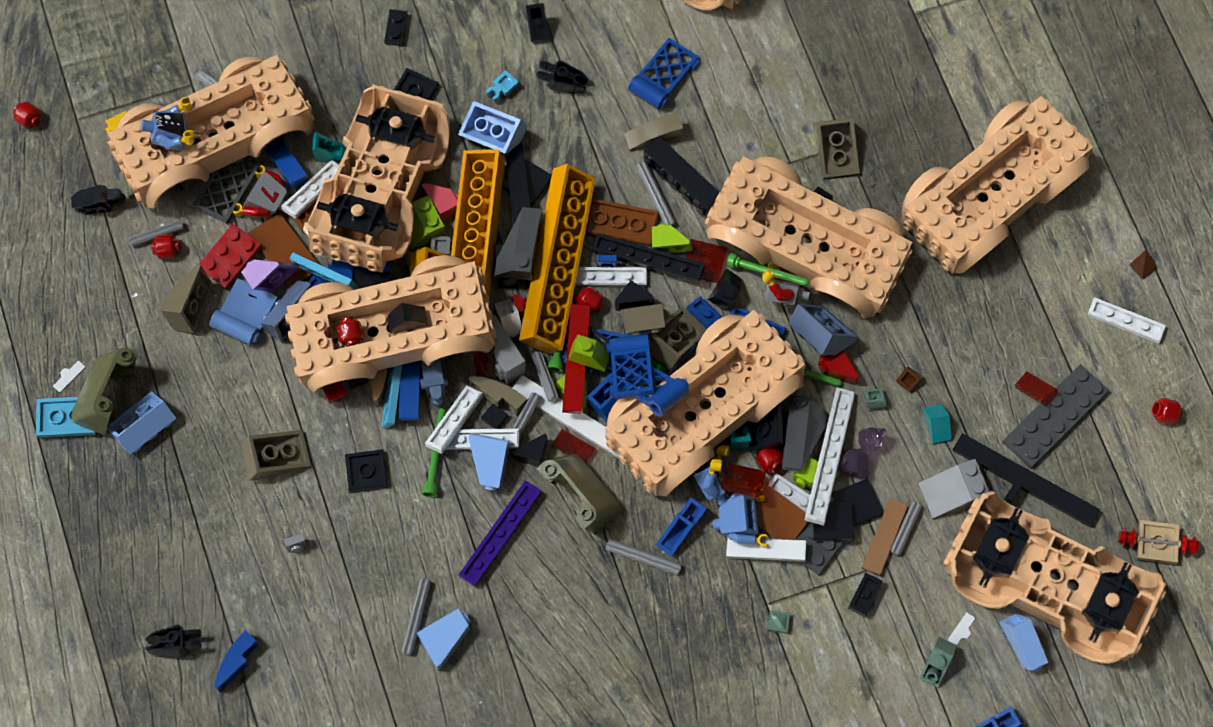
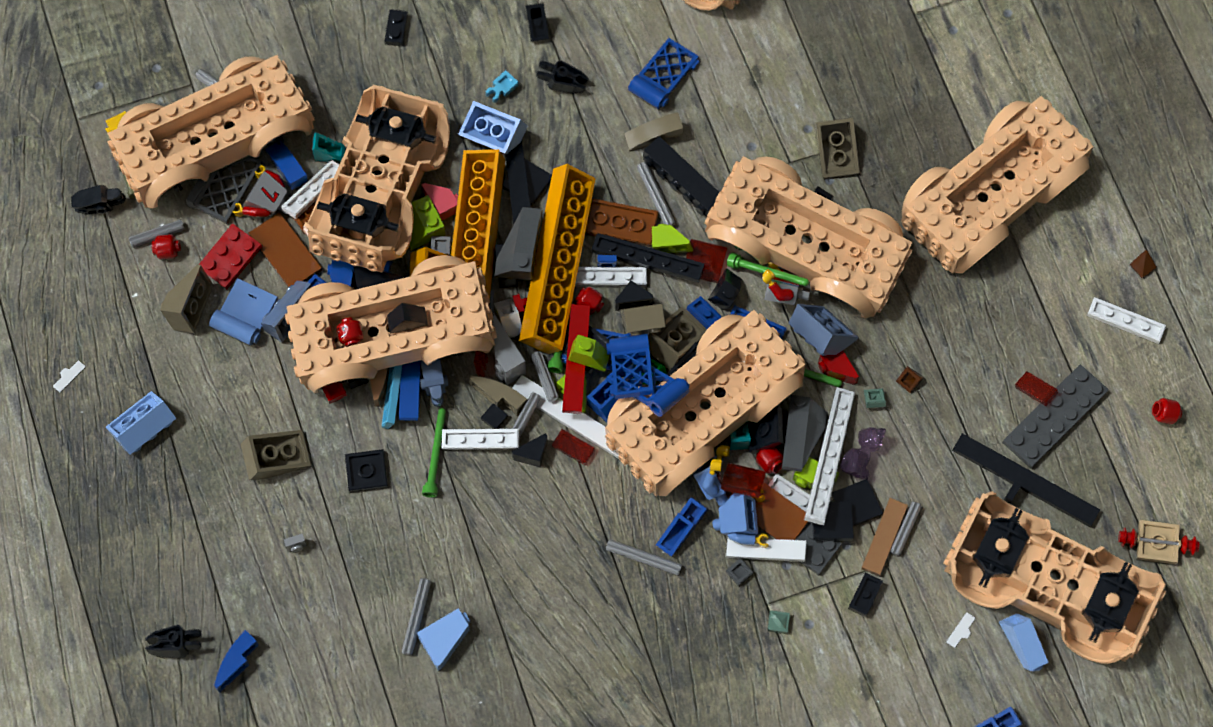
(27, 114): red head -> none
(55, 419): medium azure plate -> none
(91, 408): olive windscreen -> none
(168, 127): torso -> none
(267, 274): medium lavender slope -> none
(321, 271): medium azure tile -> none
(416, 84): black tile -> none
(454, 419): white tile -> none
(490, 459): light blue slope -> none
(499, 533): dark purple plate -> none
(599, 504): olive windscreen -> none
(739, 572): none -> dark grey tile
(938, 423): teal slope -> none
(938, 662): sand green slope -> none
(953, 489): light grey slope -> none

